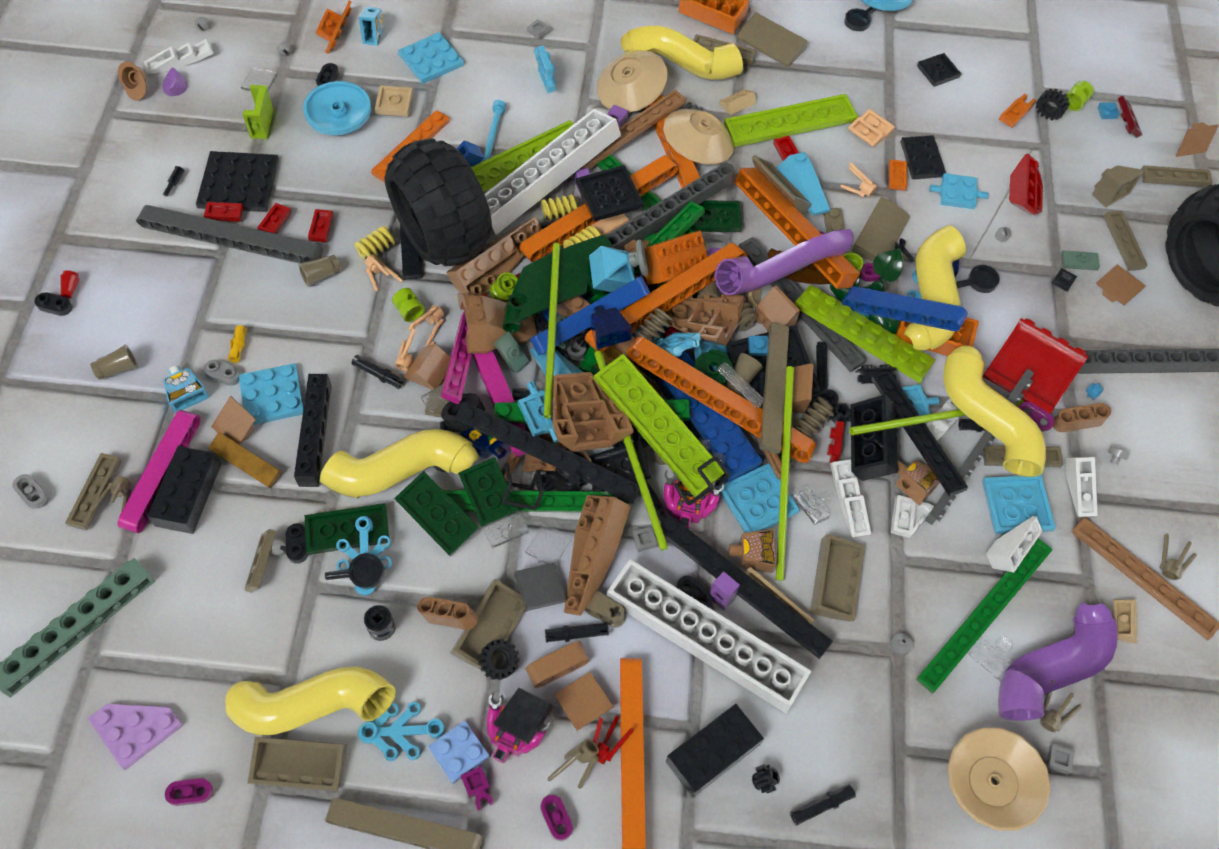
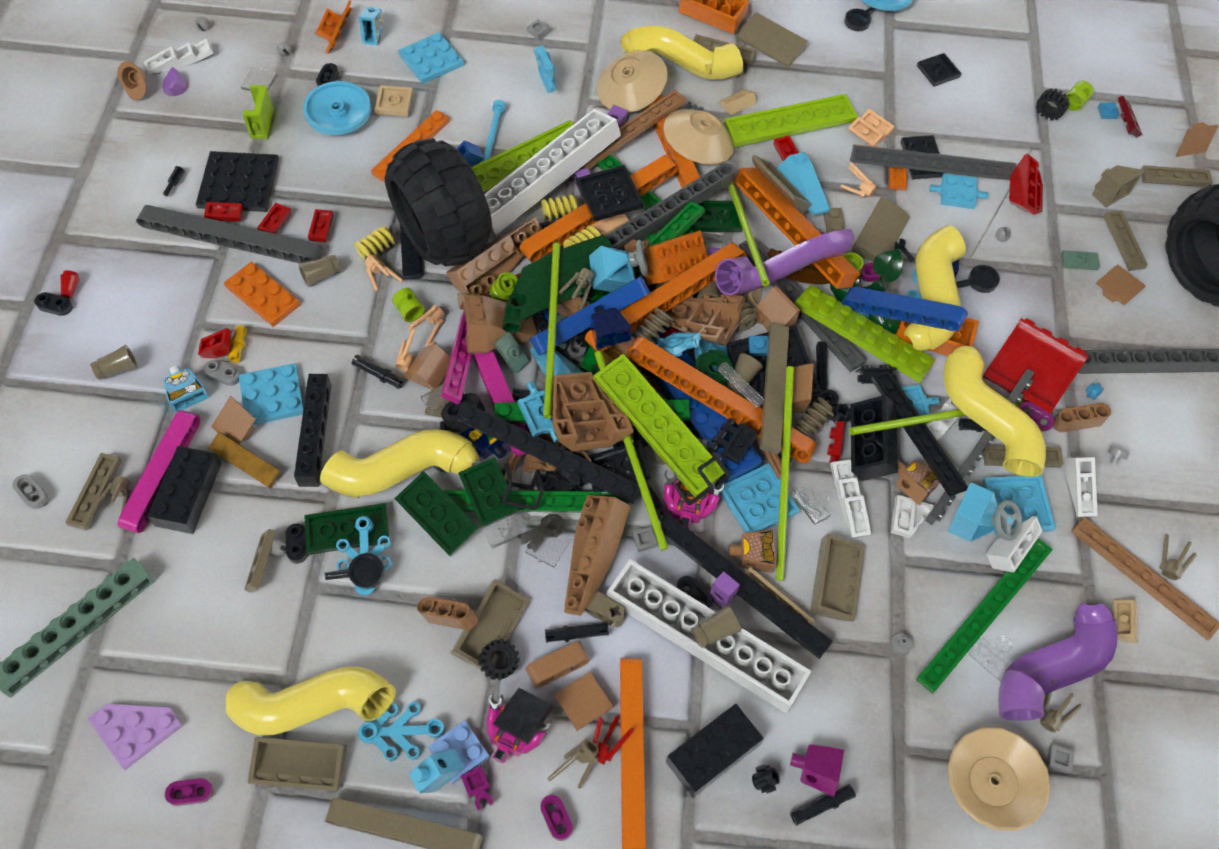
(215, 344): none -> red slope
(262, 294): none -> orange plate
(379, 622): black wheel -> none
(430, 777): none -> medium azure torso
(540, 586): dark grey tile -> none
(551, 527): none -> clear smoke piece
(584, 280): none -> dark tan plant
(716, 627): none -> dark tan plant
(738, 444): none -> black plate
(748, 234): none -> lime piece
(820, 767): none -> magenta torso
(931, 162): none -> dark grey plate
(980, 516): none -> medium azure piece
(1016, 111): orange hinge -> none
(1064, 279): black plate -> none

